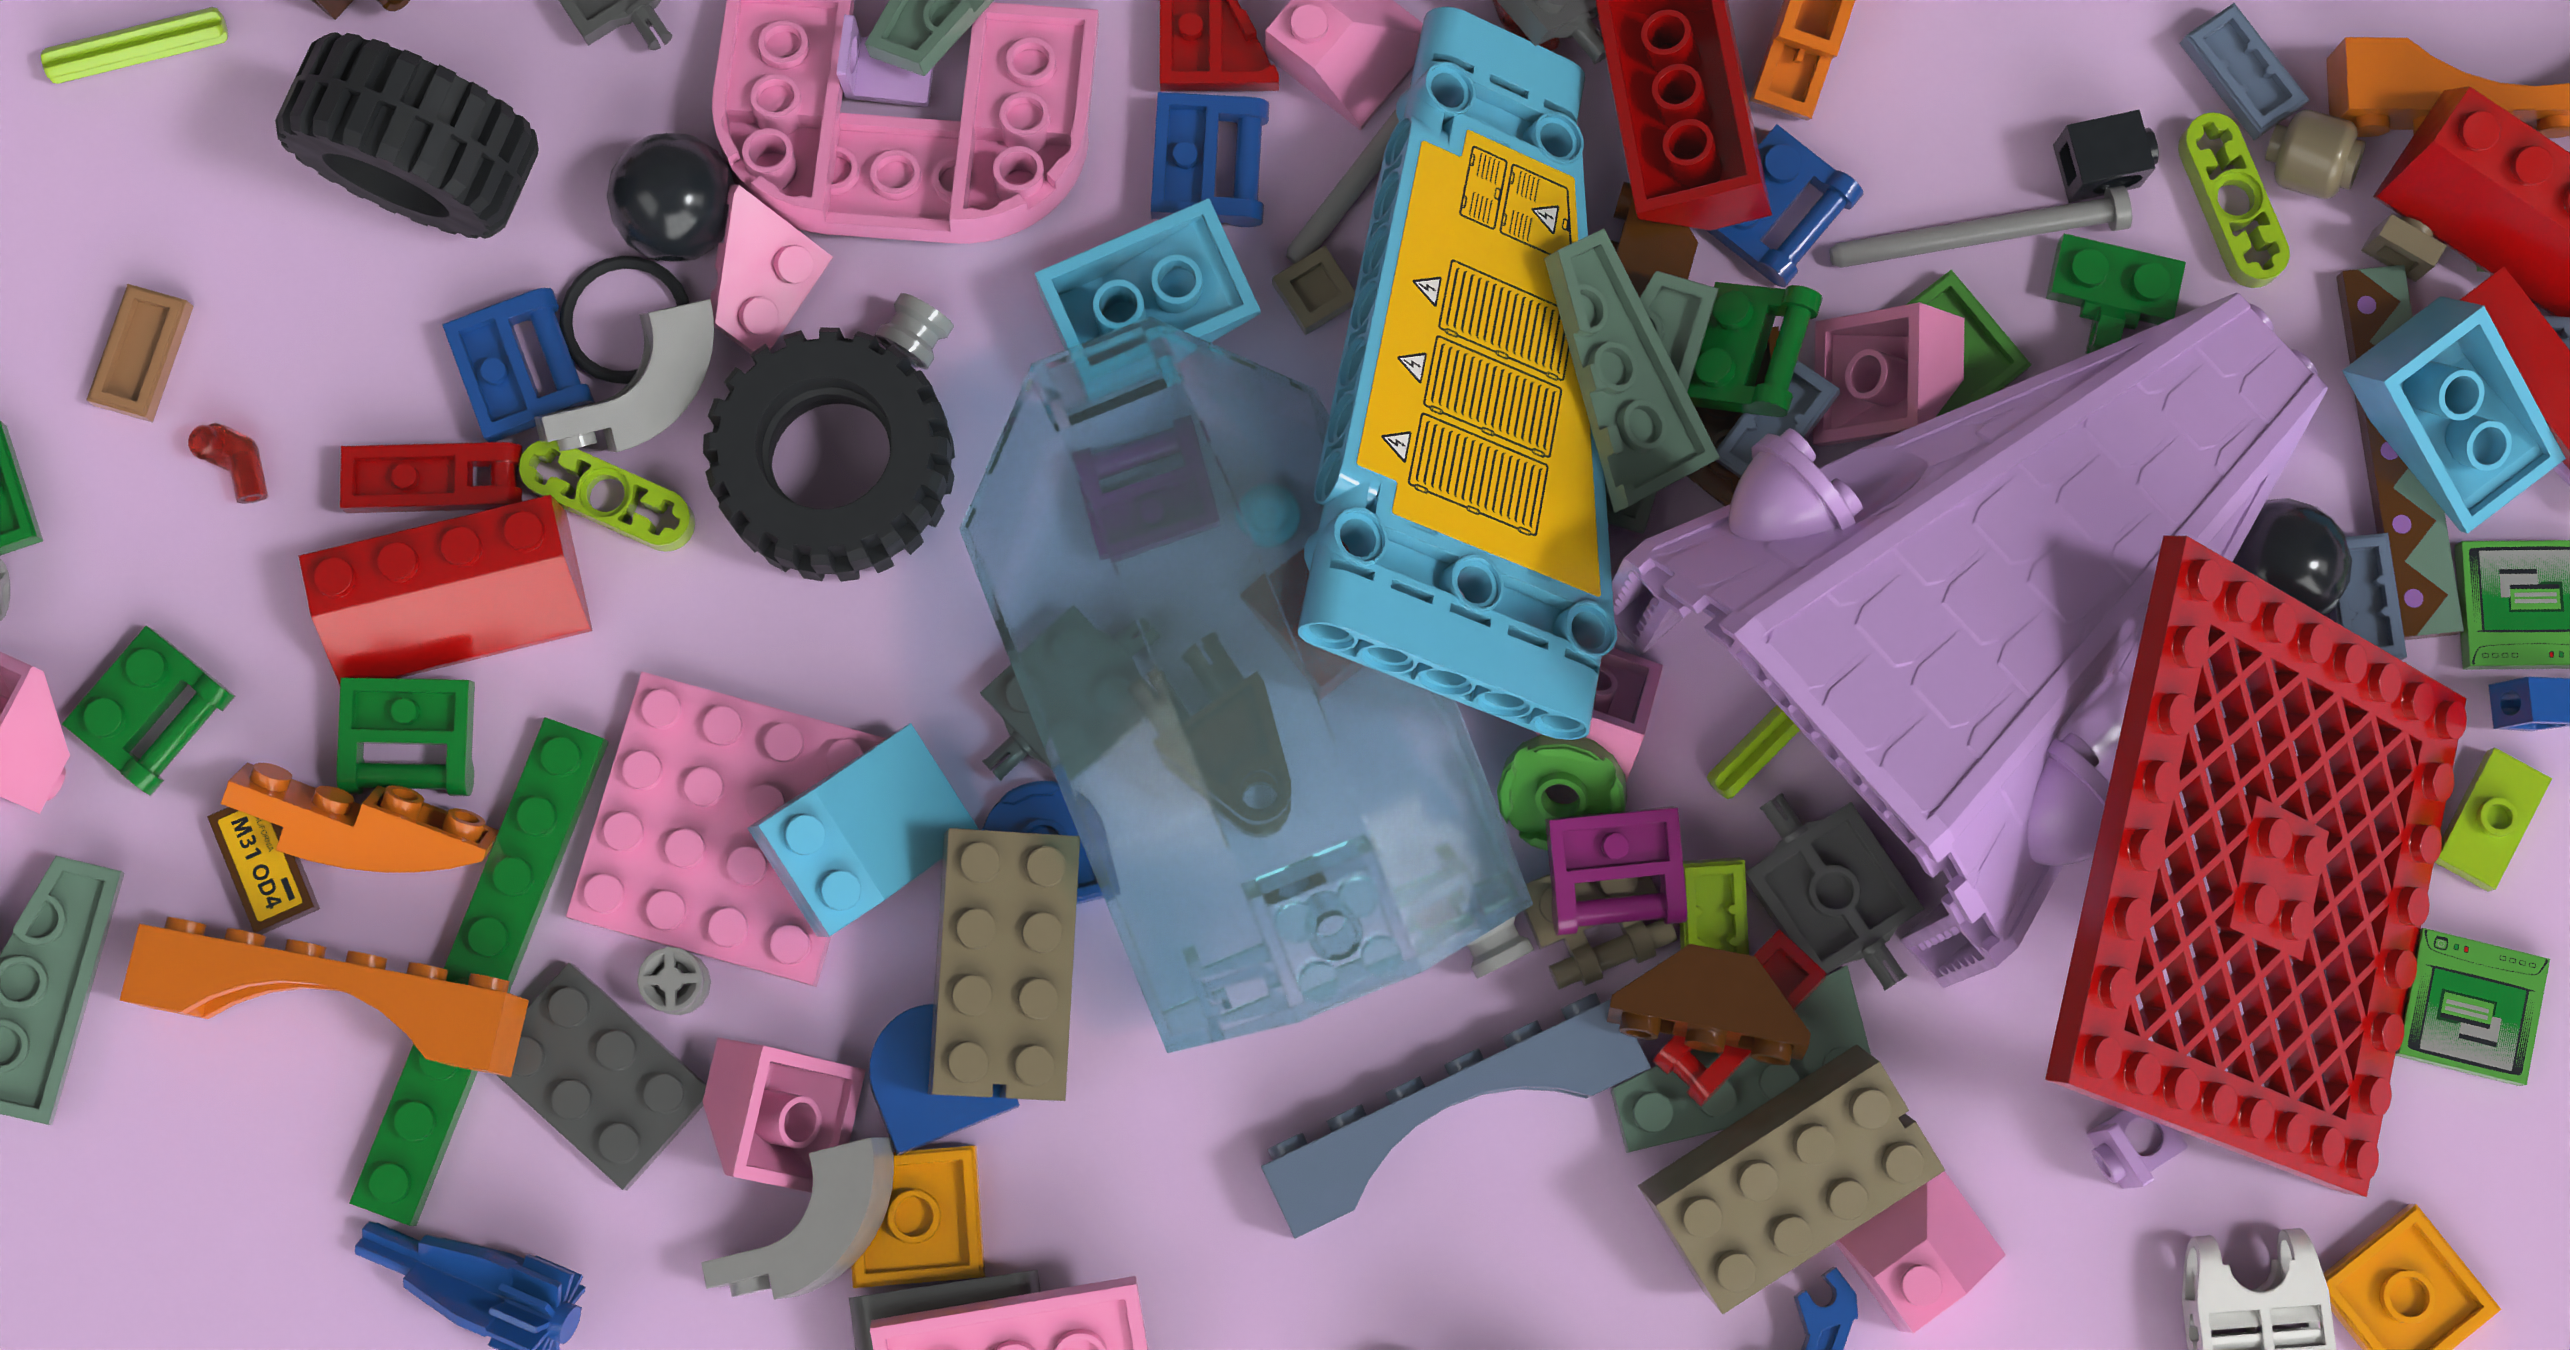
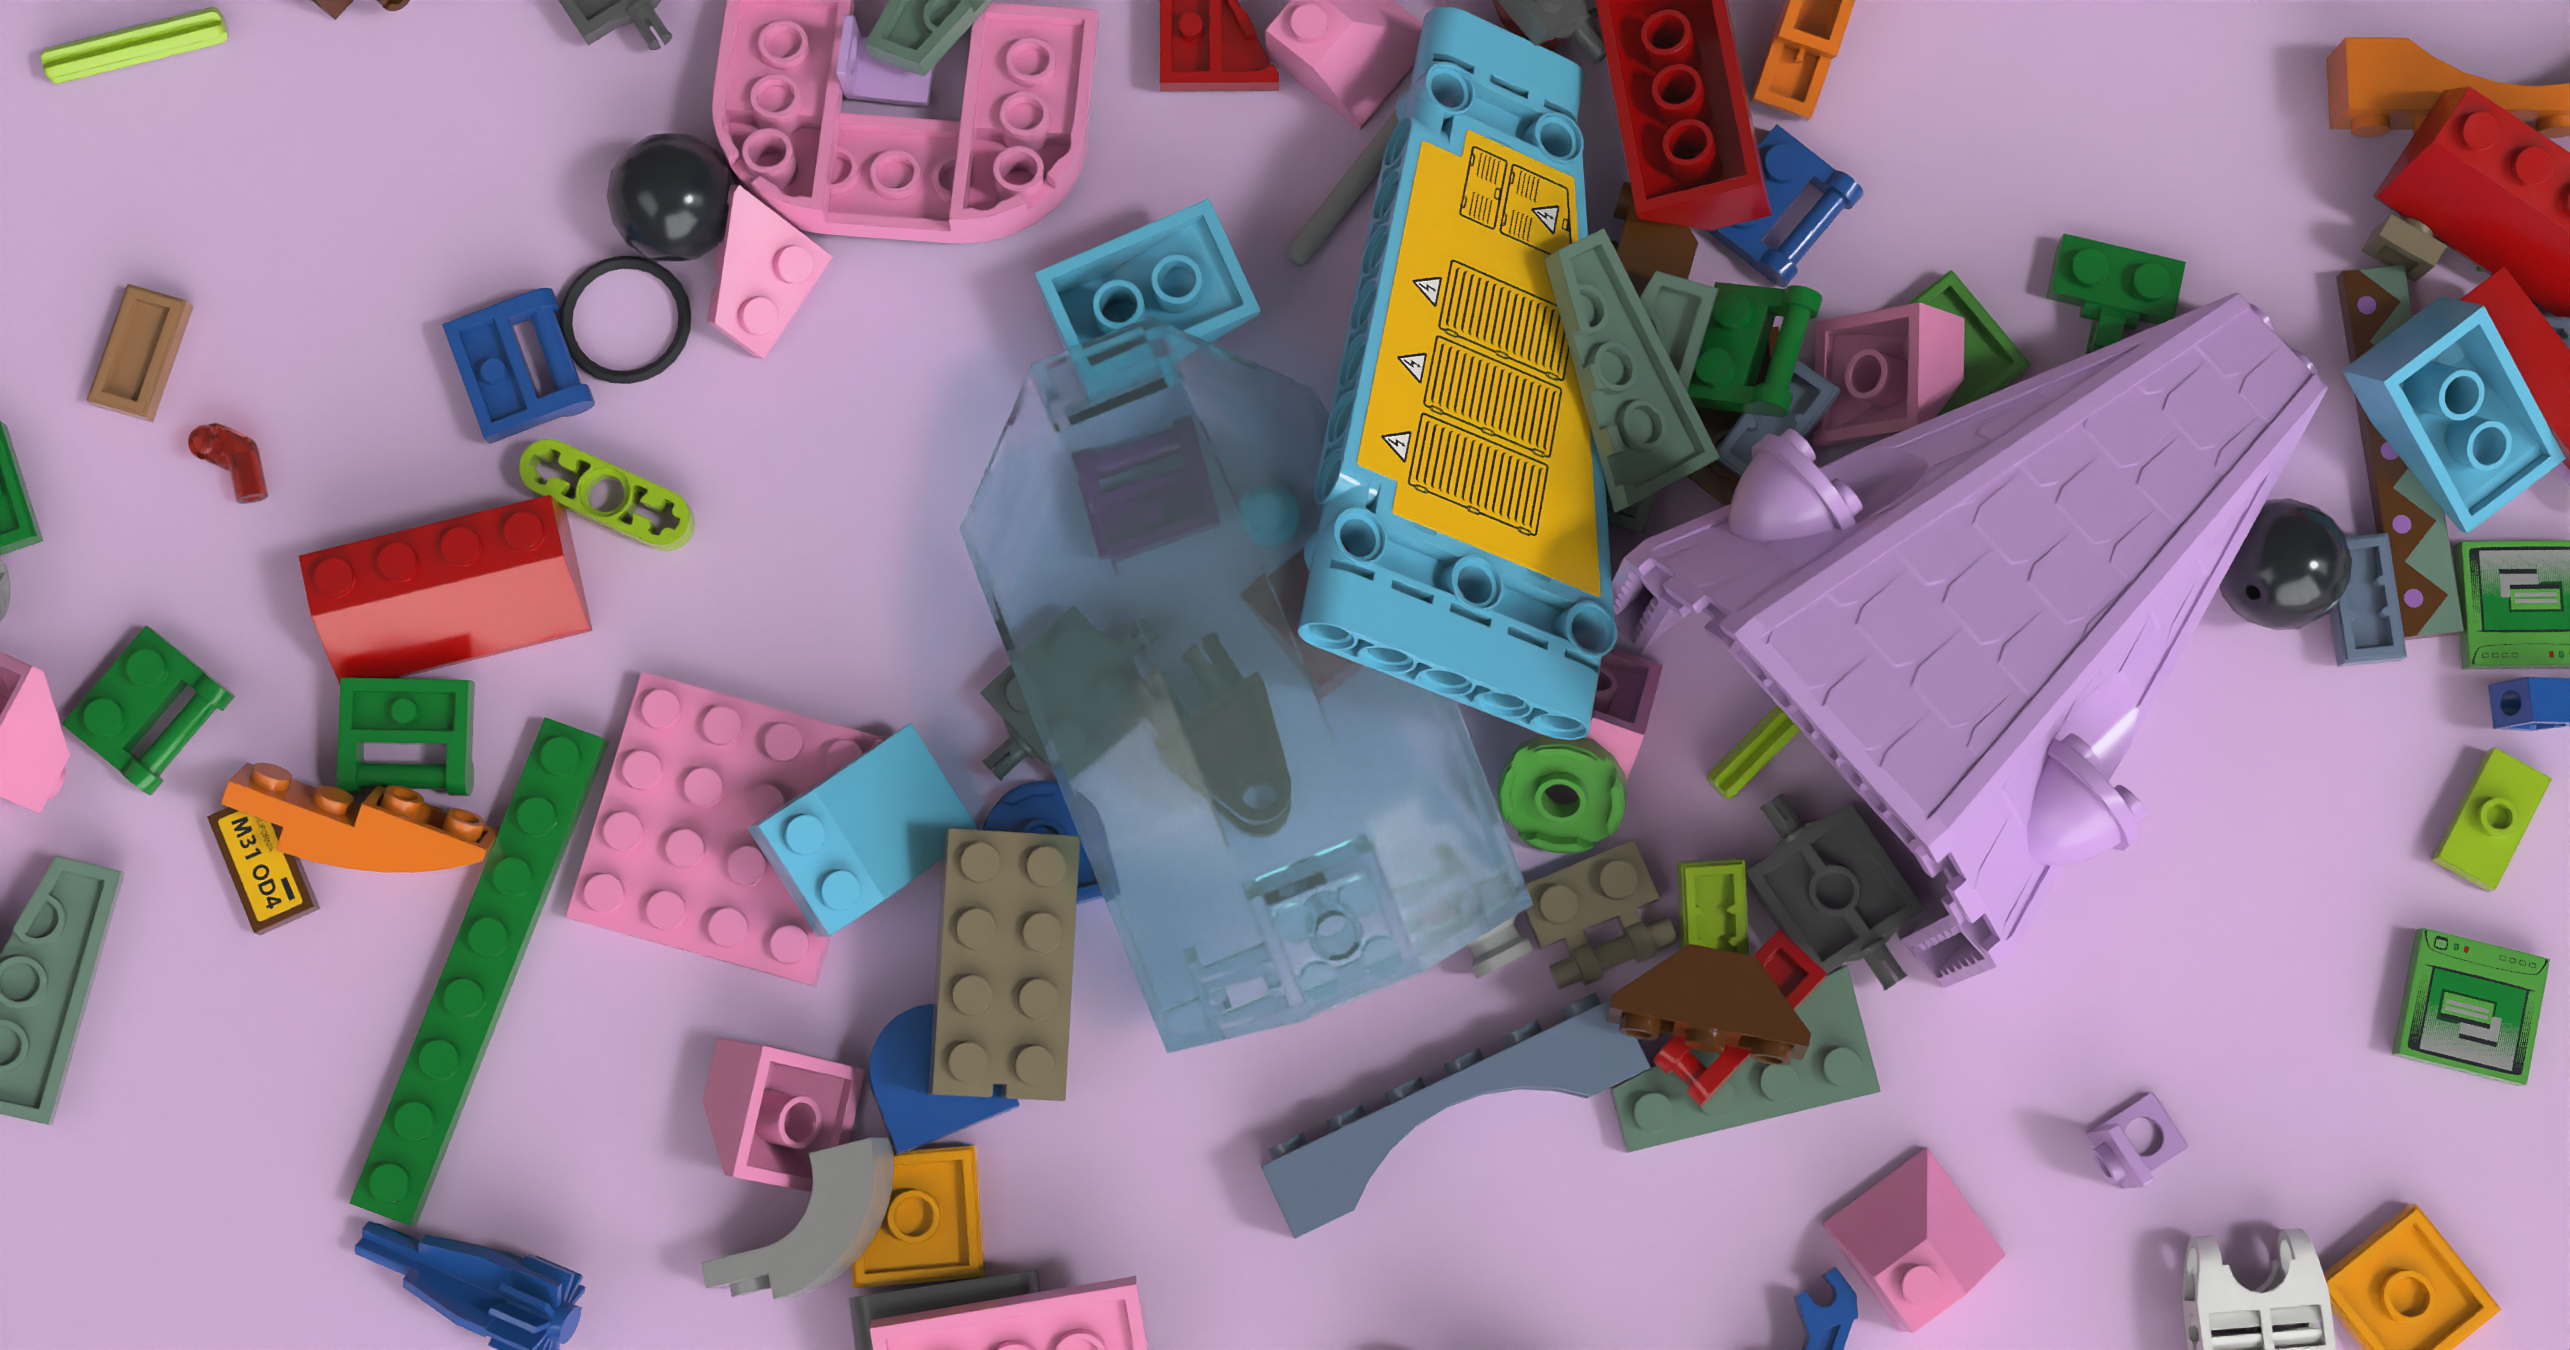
(204, 975): orange arch -> none
(407, 135): black tyre -> none
(427, 477): red plate -> none
(602, 1077): dark grey plate -> none
(661, 980): light grey wheel -> none
(667, 380): light grey arch -> none
(805, 378): black tyre -> none
(914, 330): light grey wheel -> none
(1188, 155): blue plate -> none
(1314, 290): dark tan plate -> none
(1610, 849): magenta plate -> none
(1791, 1178): dark tan piece -> none
(2105, 155): black brick -> none
(2112, 209): light grey bar -> none
(2234, 152): lime beam -> none
(2244, 71): sand blue plate -> none
(2261, 876): red plate -> none
(2316, 154): dark tan head -> none

